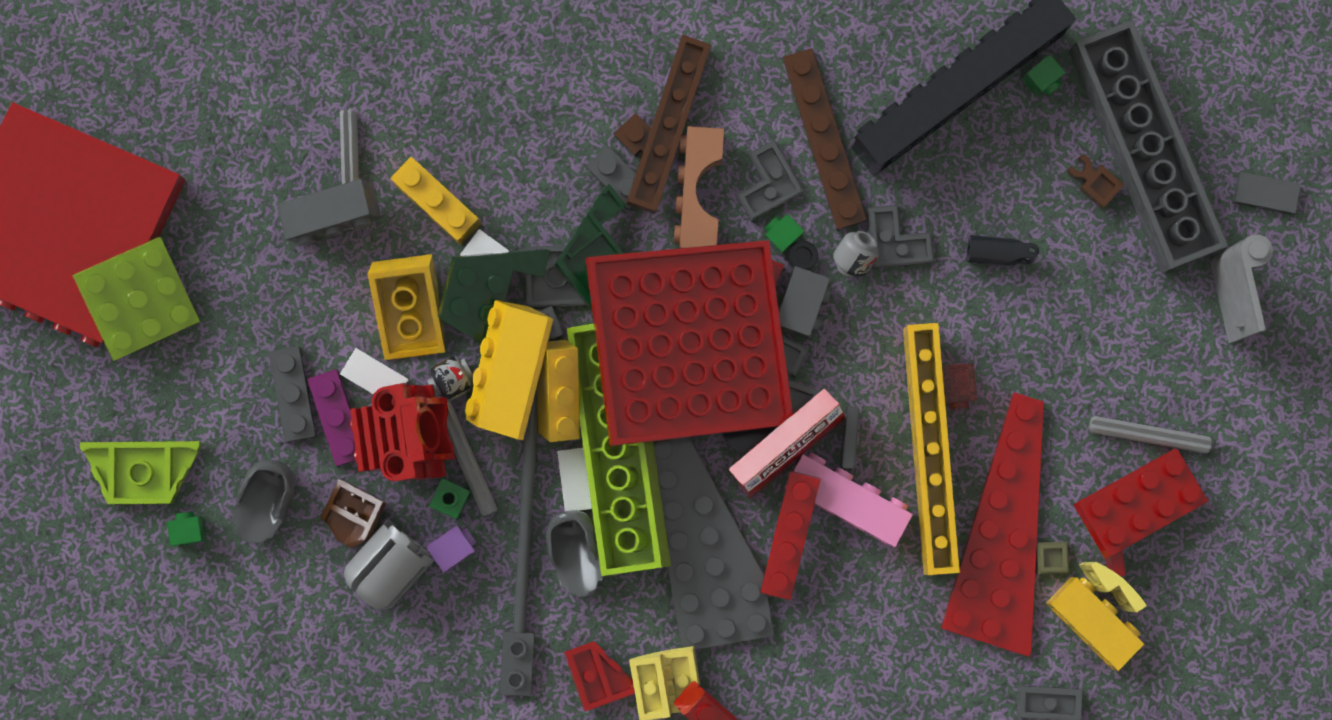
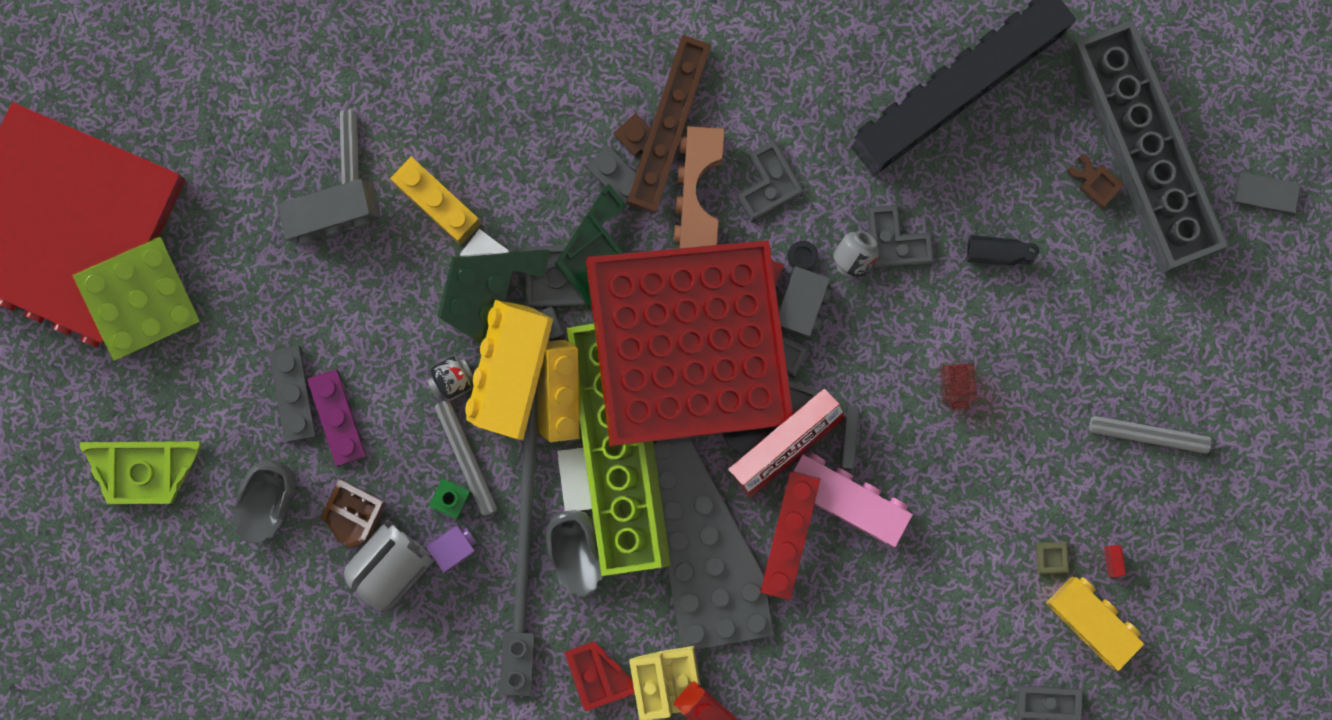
(186, 529): green plate -> none
(370, 373): white tile -> none
(403, 433): red piece -> none
(407, 306): yellow slope -> none
(783, 233): green plate -> none
(824, 139): reddish brown plate -> none
(931, 449): yellow brick -> none
(997, 570): red wing -> none
(1044, 77): green plate -> none
(1108, 581): light yellow slope -> none
(1140, 503): red plate -> none
(1237, 287): light grey door -> none

